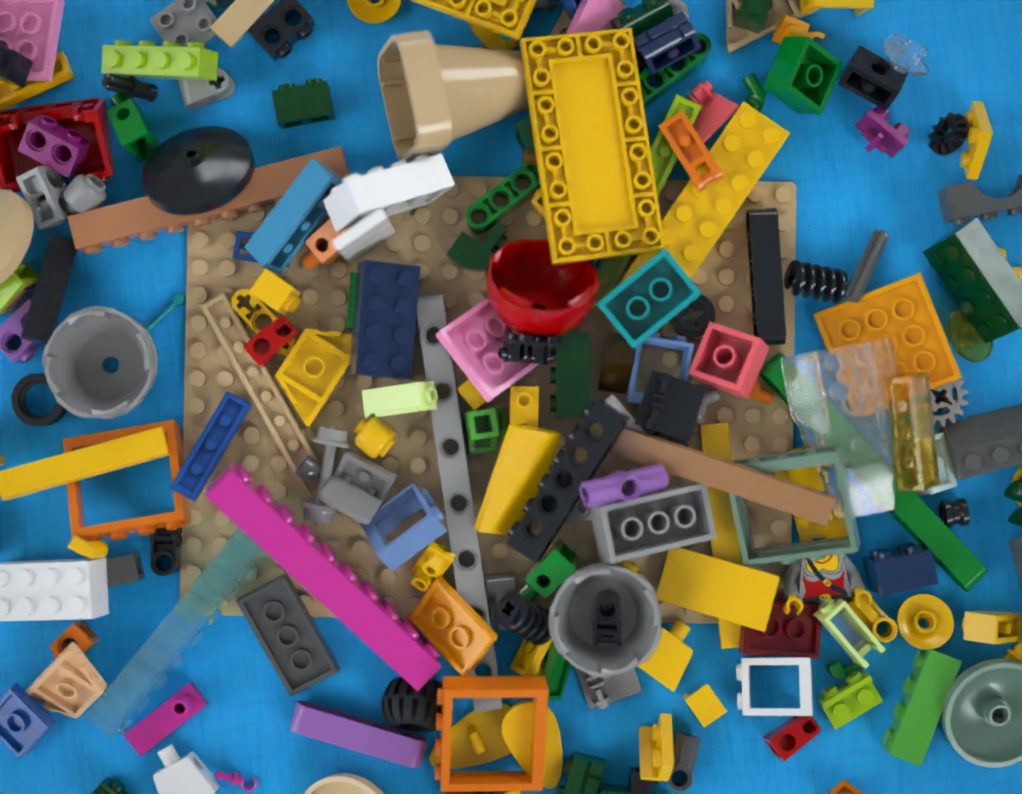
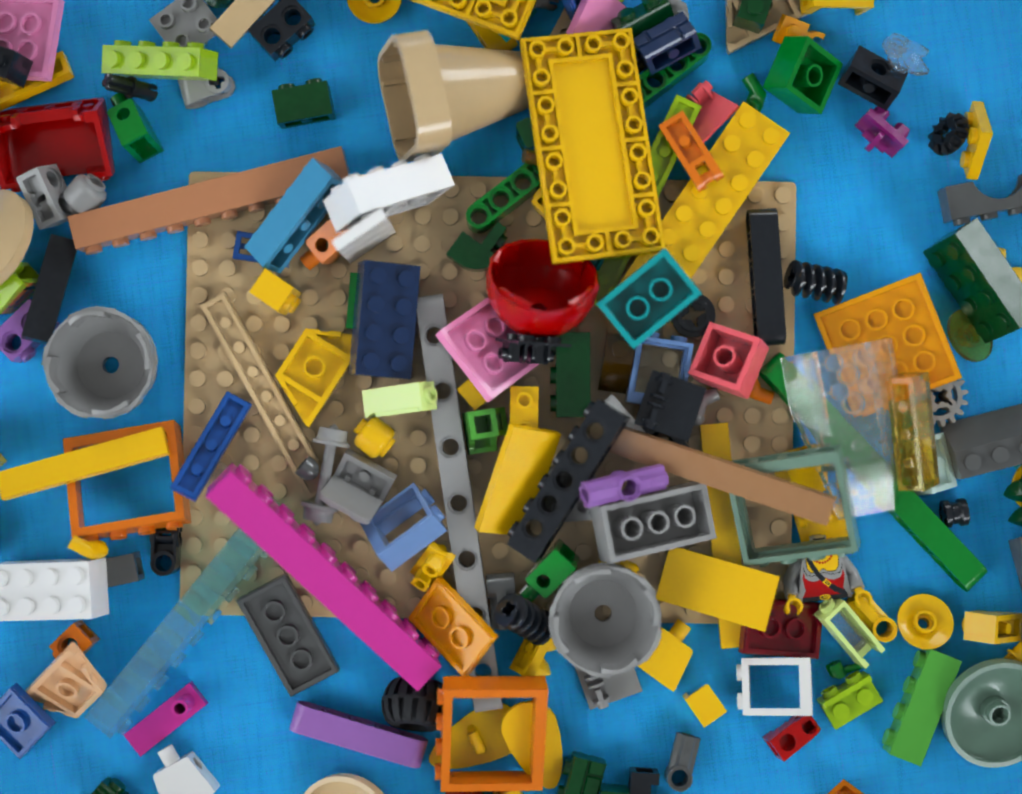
(18, 403): black tyre -> none
(52, 151): magenta brick -> none
(179, 299): teal hinge -> none
(198, 170): black dish -> none
(235, 779): dark pink hand -> none
(244, 312): yellow beam -> none
(270, 340): red leg -> none
(556, 673): green tile -> none
(607, 624): black piece -> none
(656, 749): yellow bracket -> none
(866, 266): dark grey axle -> none
(900, 569): dark blue brick -> none

